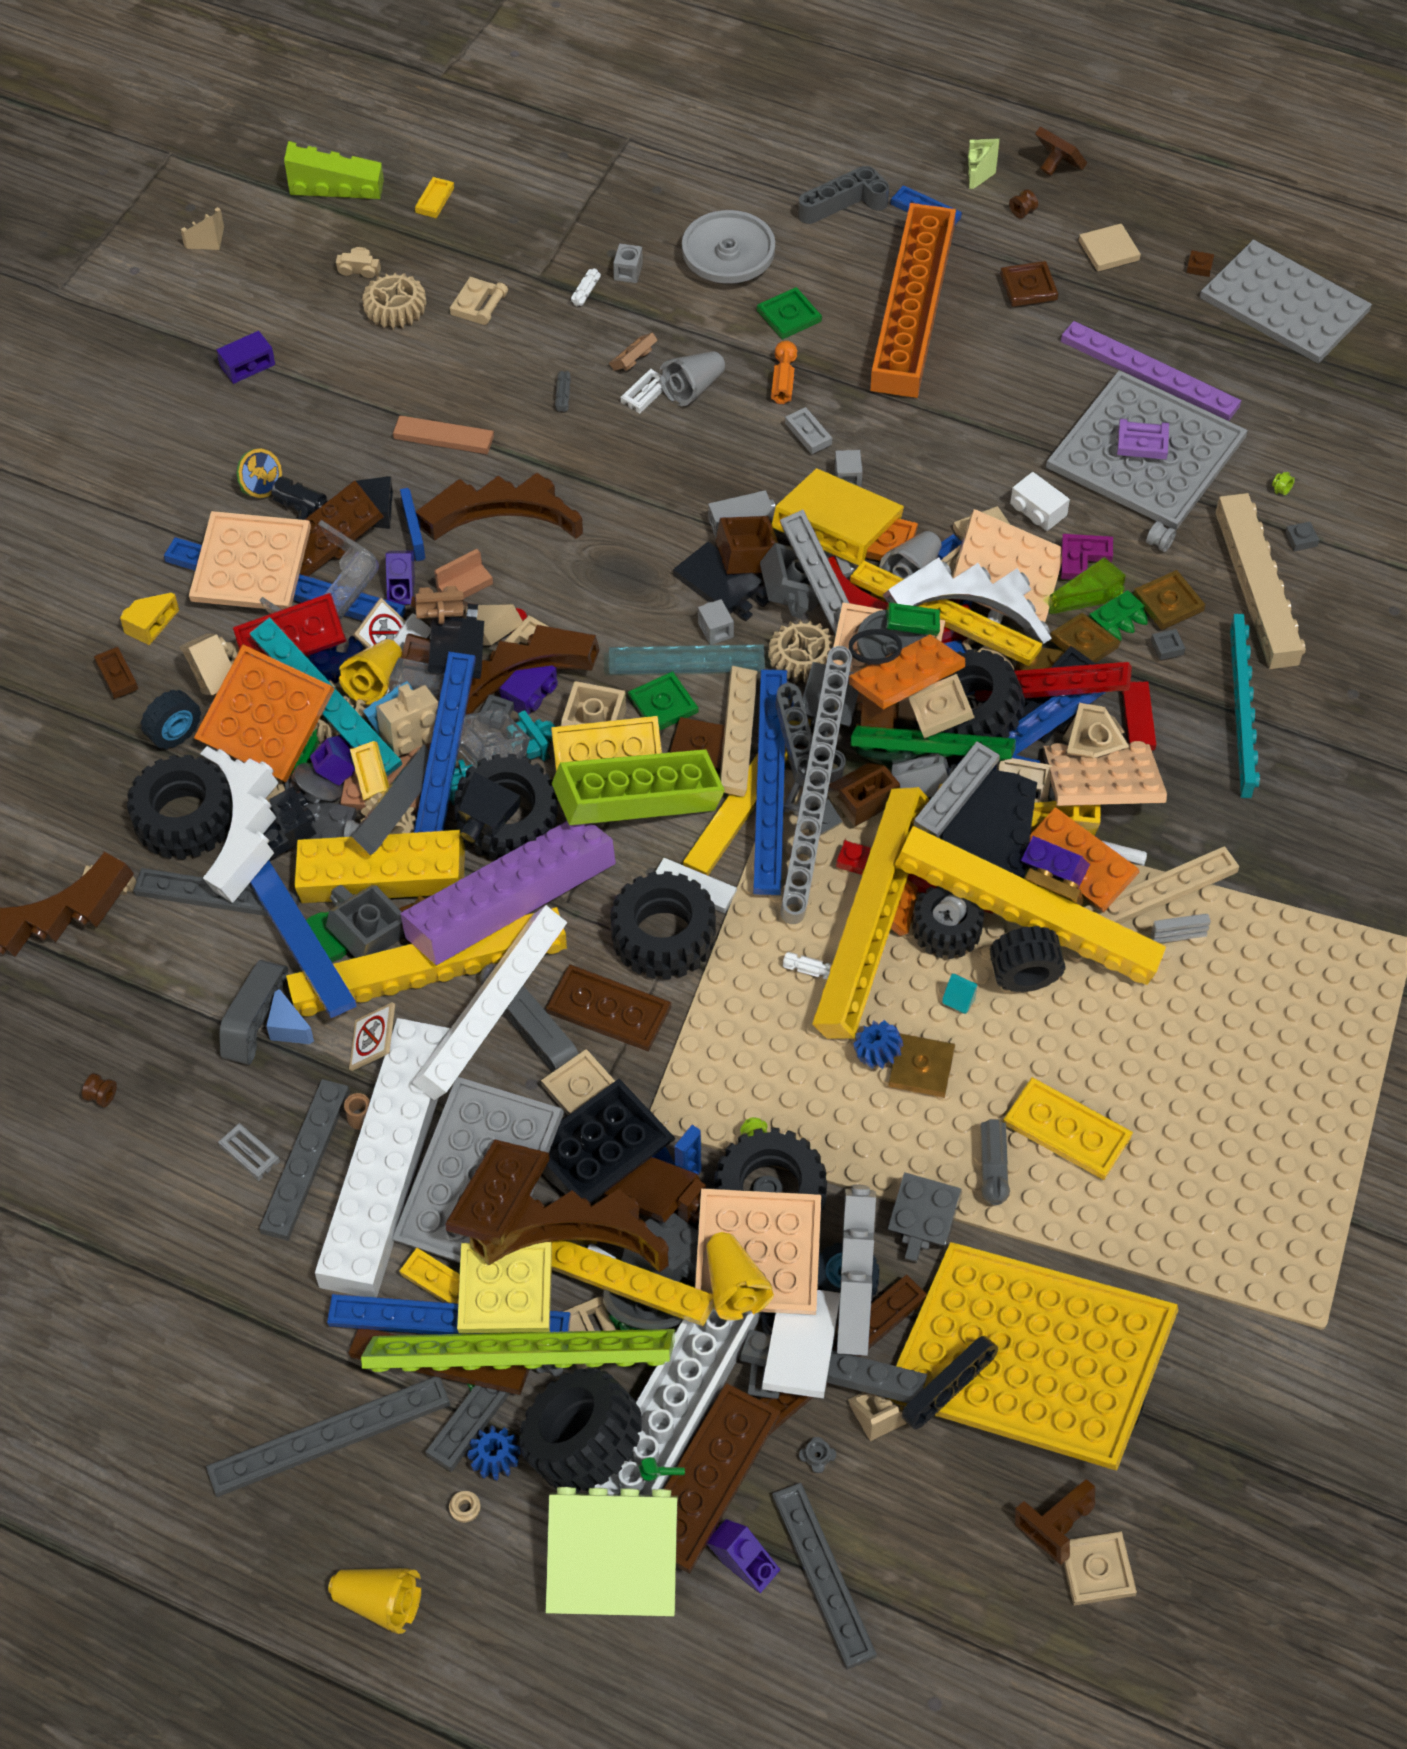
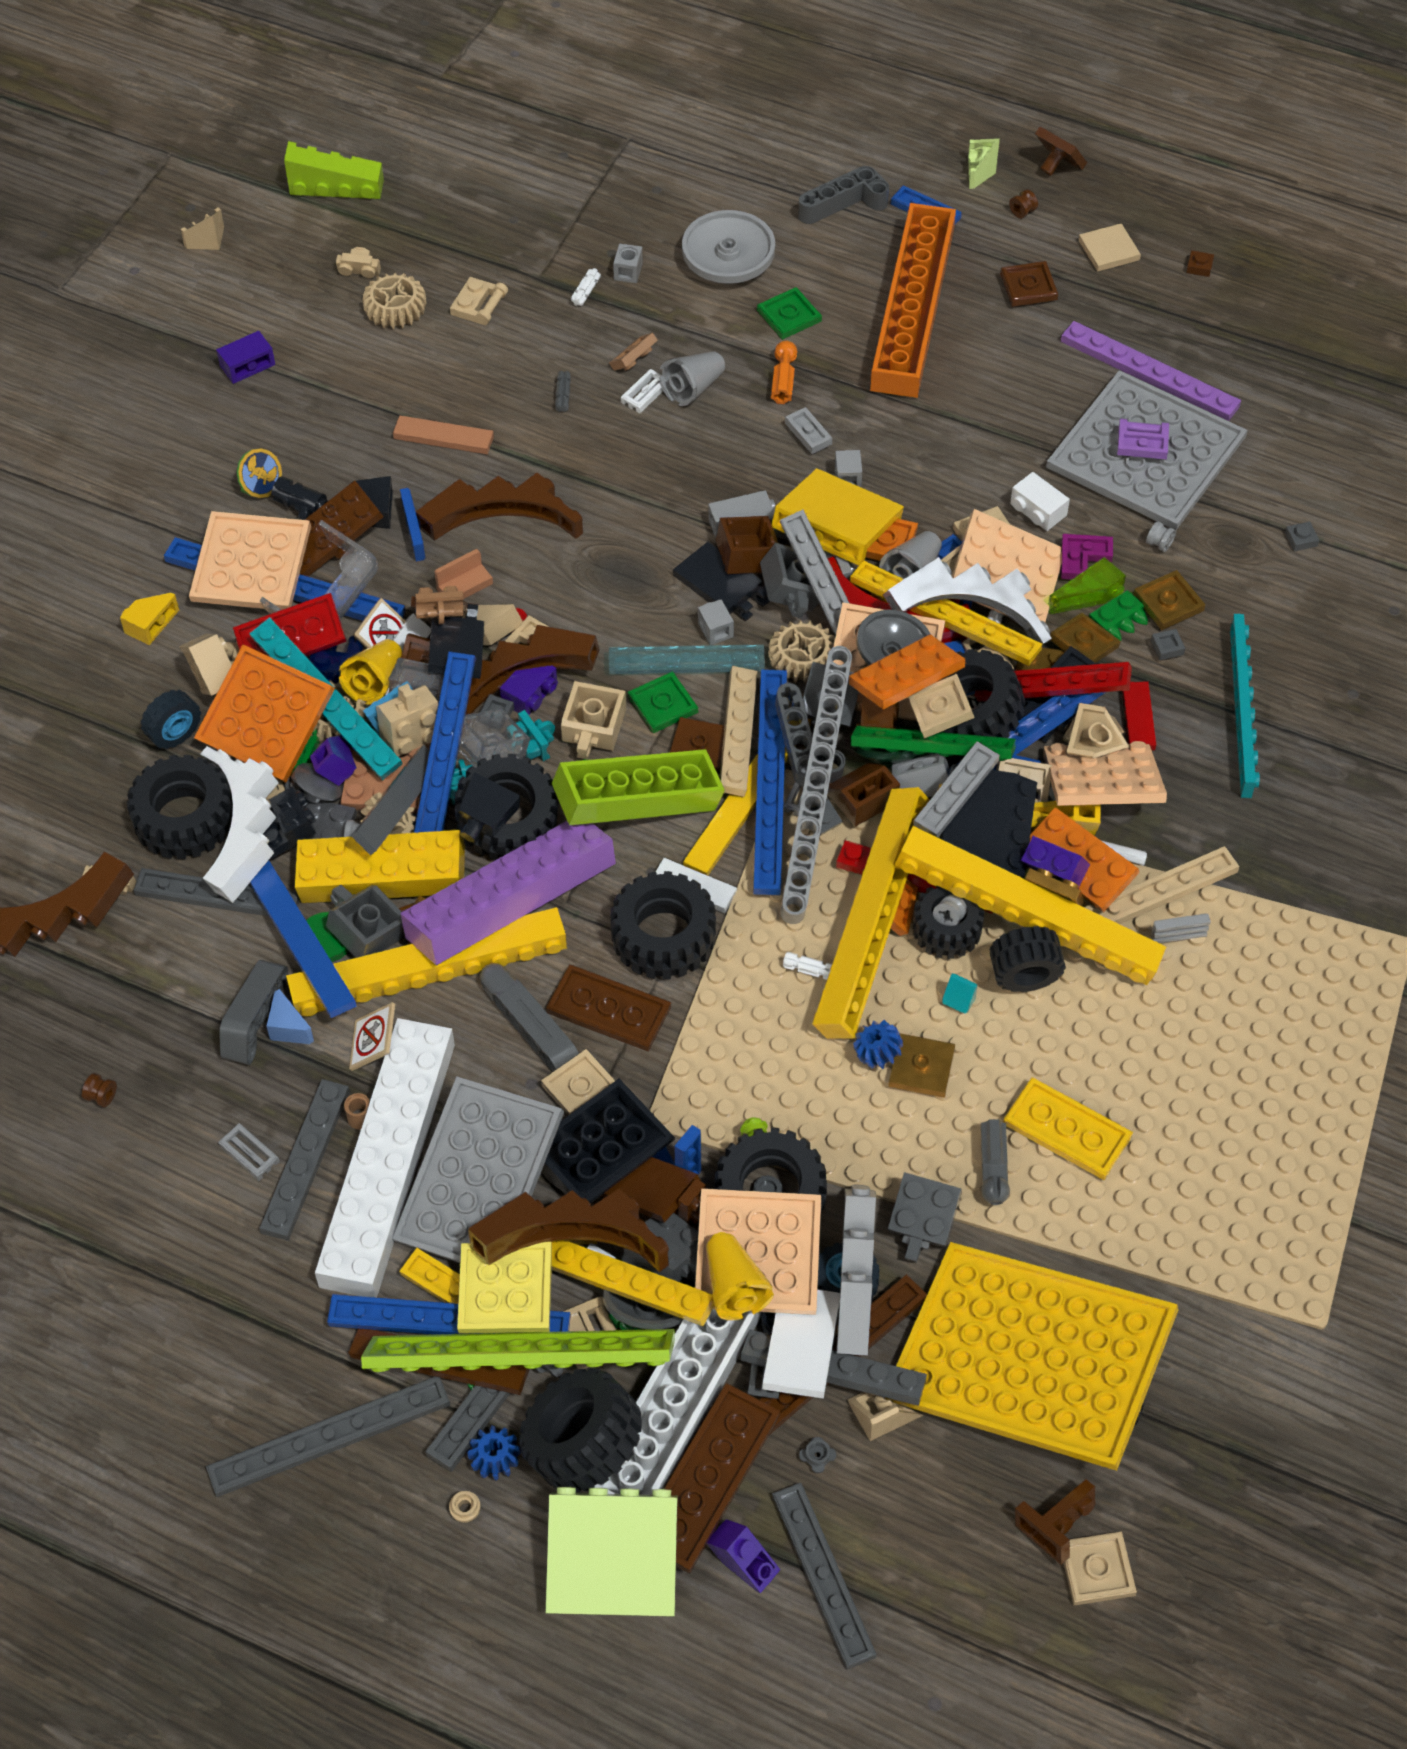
(116, 672): reddish brown plate -> none
(369, 769): yellow tile -> none
(379, 1595): yellow cone -> none
(400, 576): dark purple slope -> none
(434, 197): yellow tile -> none
(489, 1003): white brick -> none
(497, 1192): reddish brown tile -> none
(606, 740): yellow tile -> none
(650, 1470): green hand -> none
(875, 632): black piece -> none
(913, 619): green tile -> none
(949, 1382): black beam -> none
(1260, 581): tan brick -> none
(1283, 483): lime plate -> none
(1285, 301): light grey plate -> none

